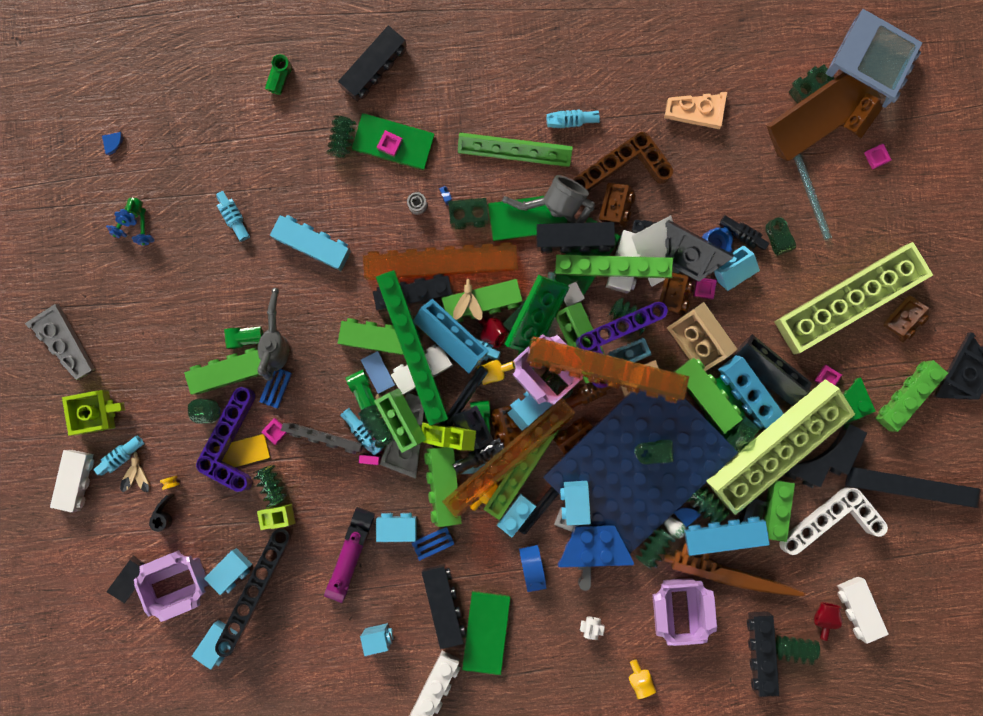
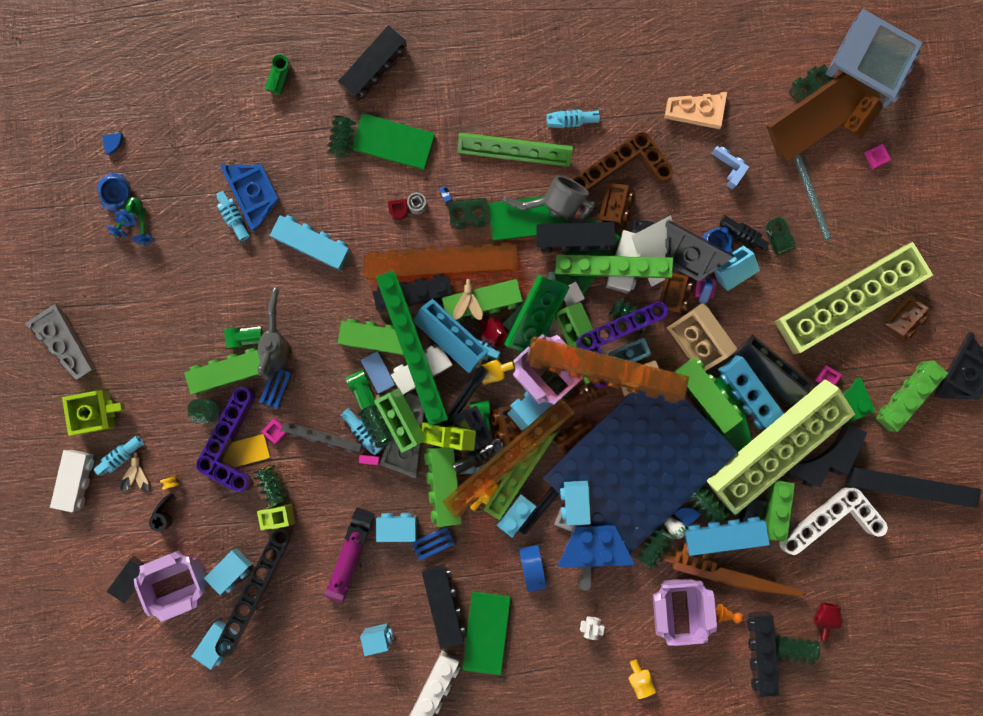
(113, 191): none -> blue hair
(252, 191): none -> blue wing
(389, 143): dark pink tile -> none
(398, 209): none -> dark red tile
(658, 452): clear green piece -> none
(706, 290): none -> blue tile
(724, 614): none -> orange piece
(736, 163): none -> light blue bracket
(742, 433): clear green piece -> none
(862, 610): white brick -> none

